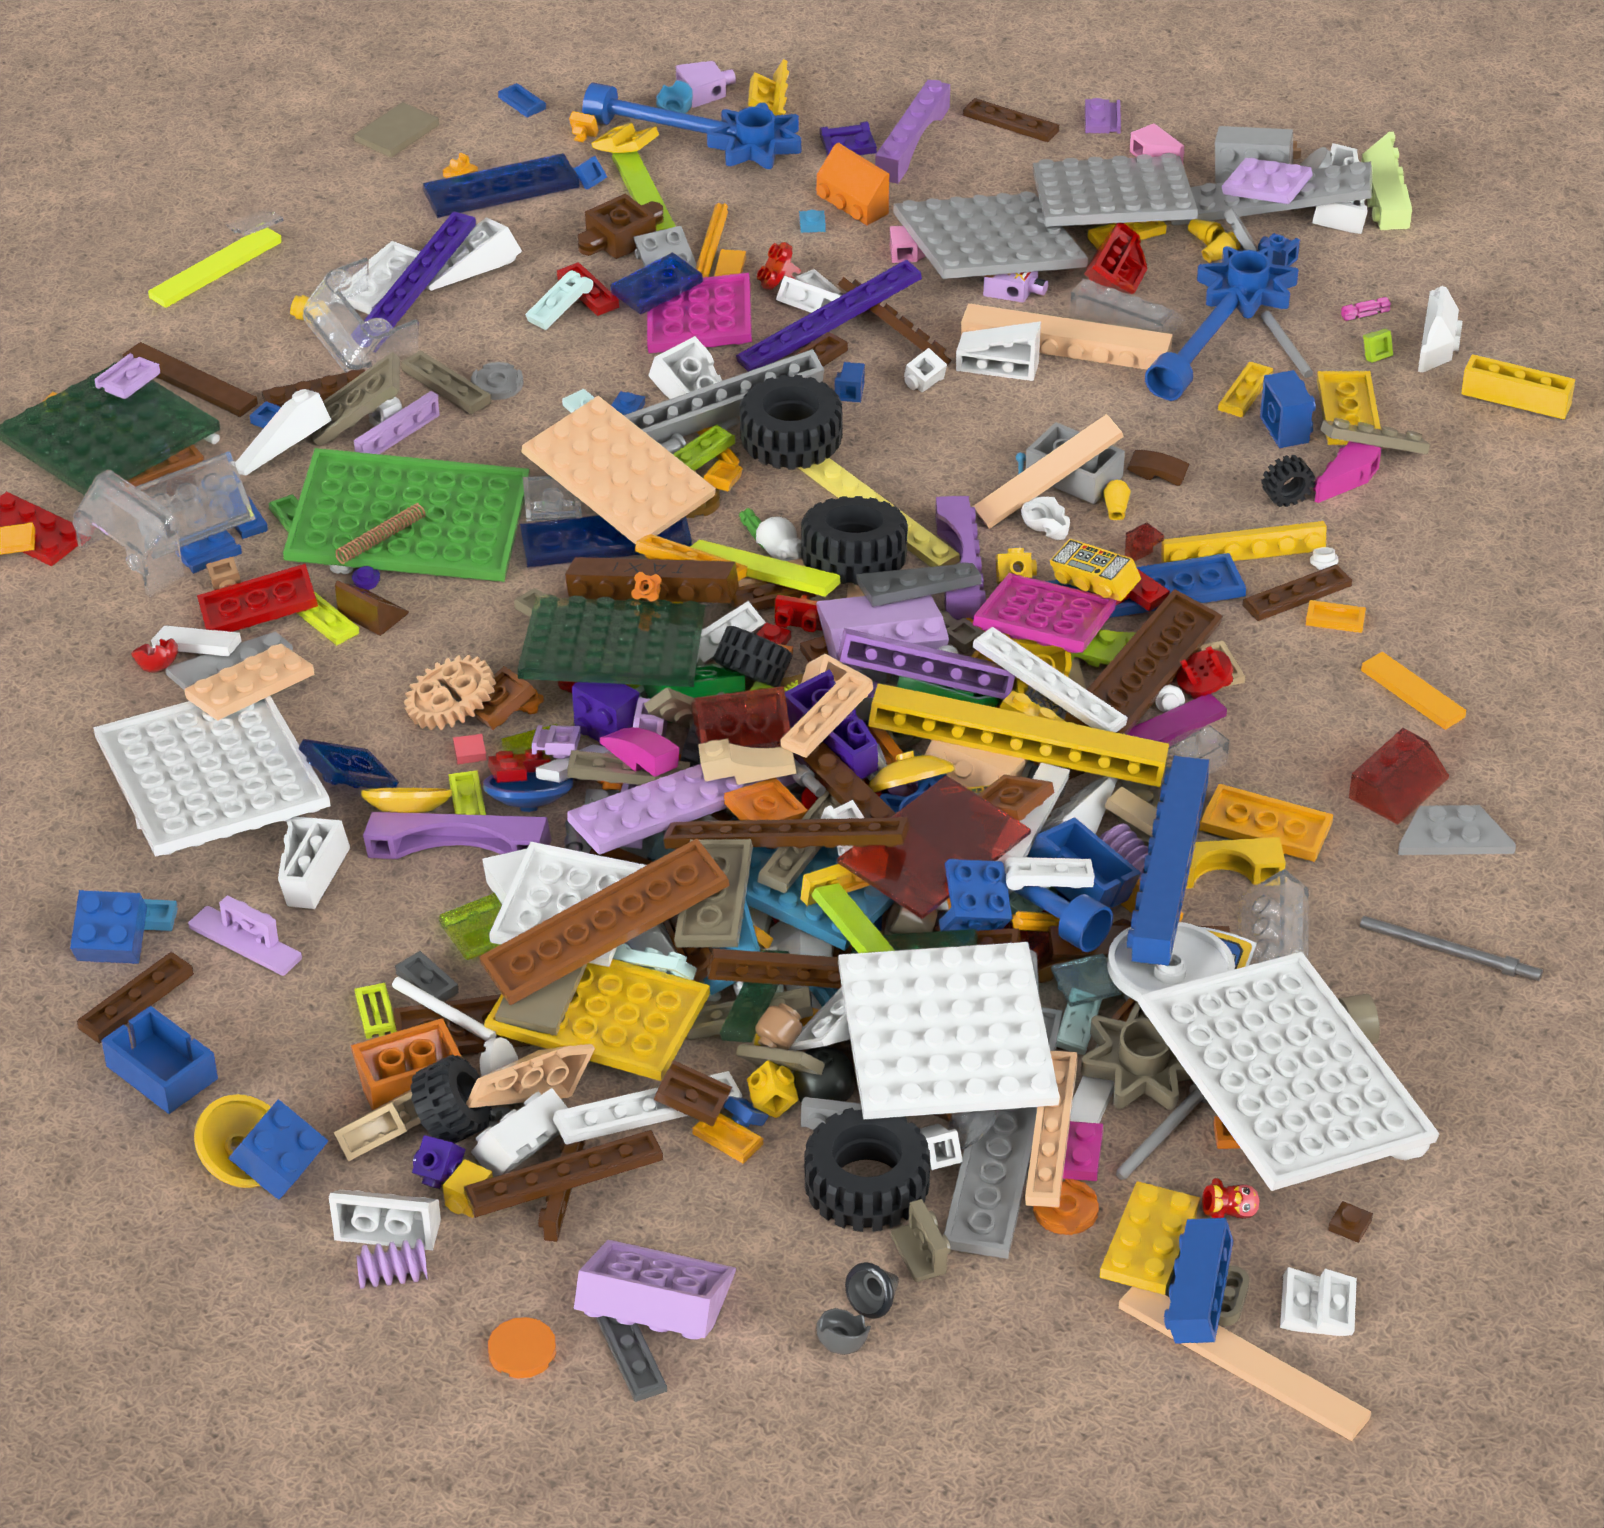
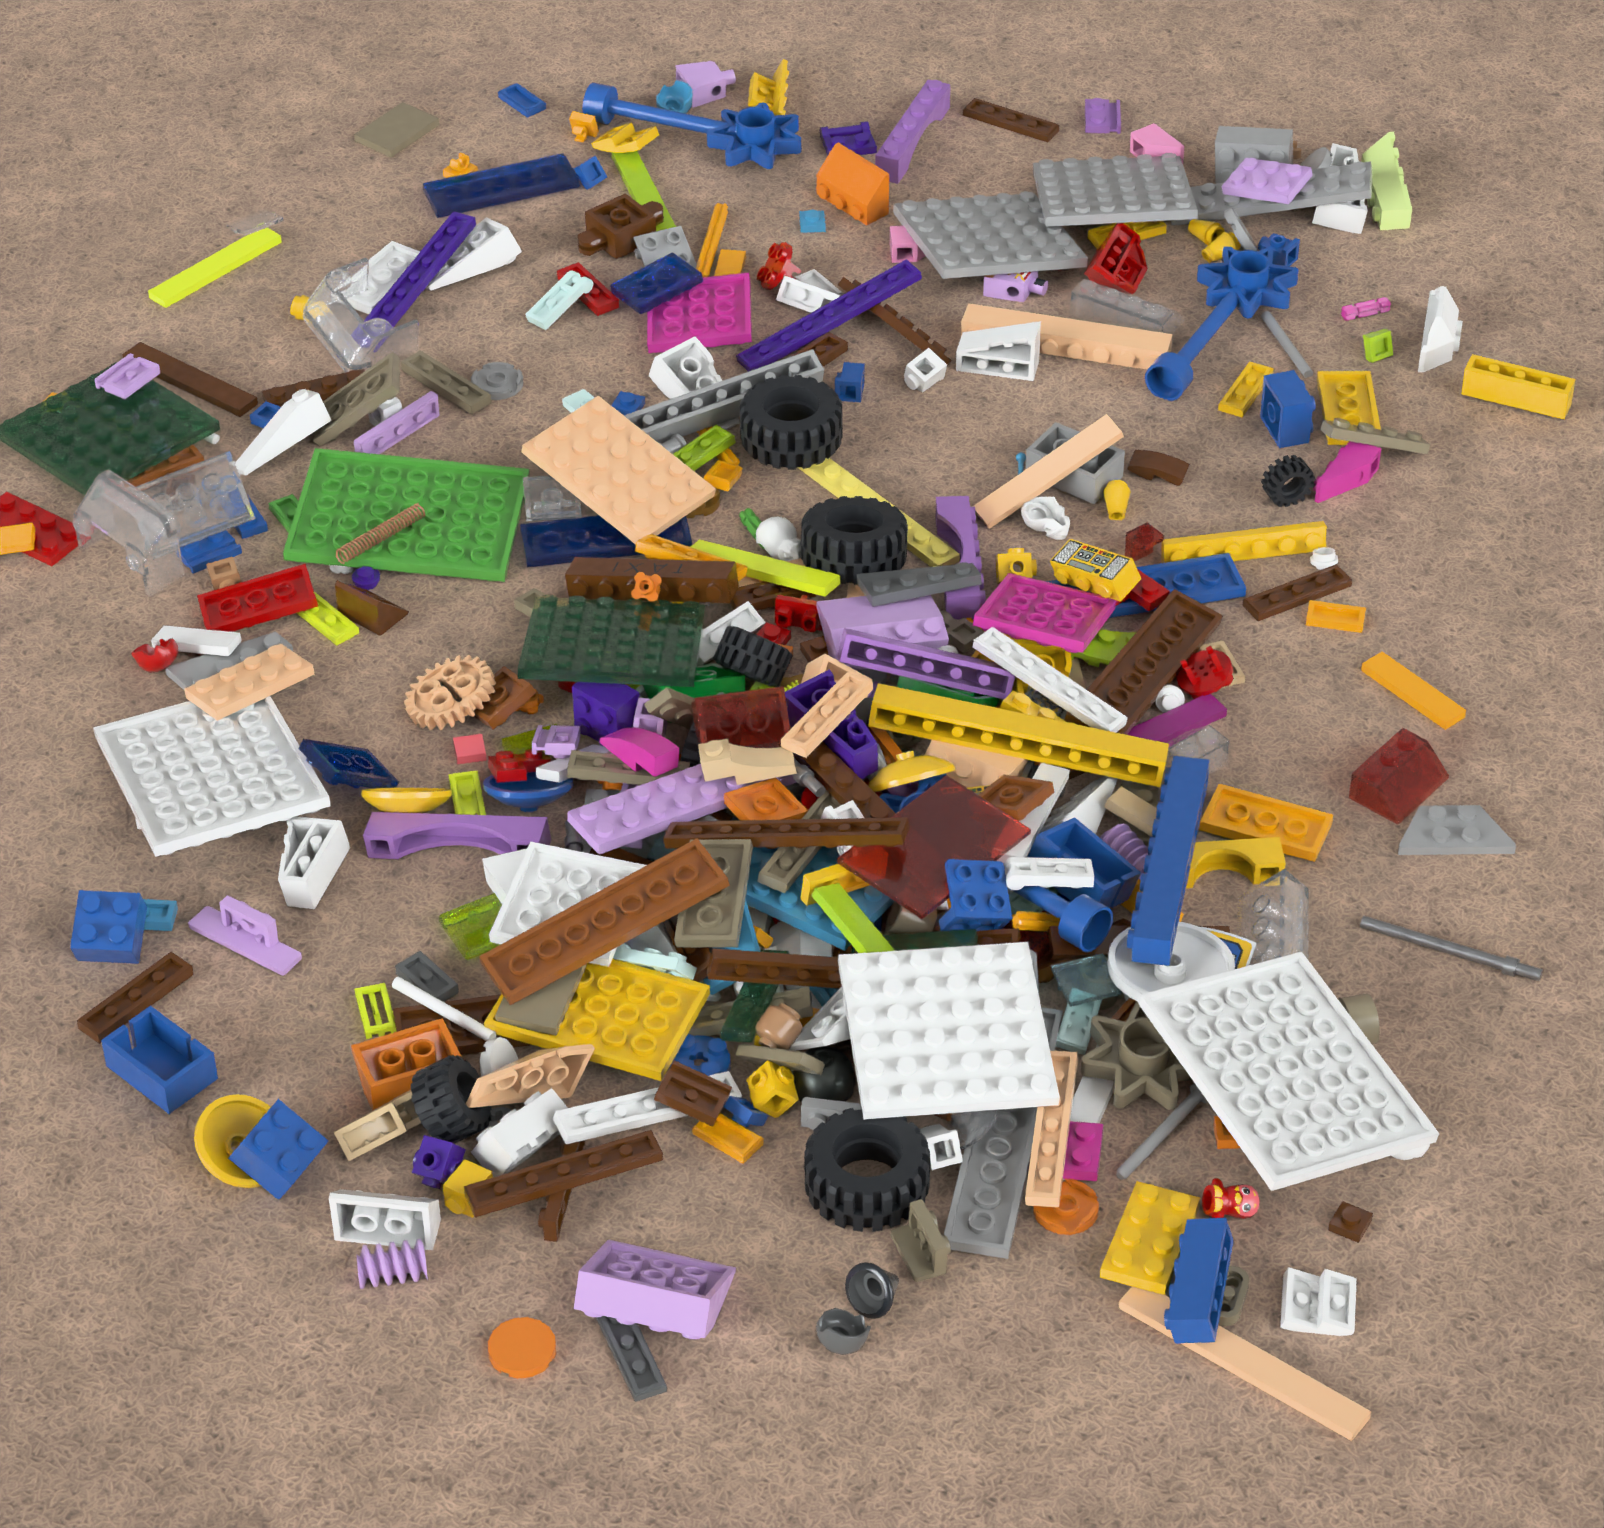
(710, 1049): none -> blue plate

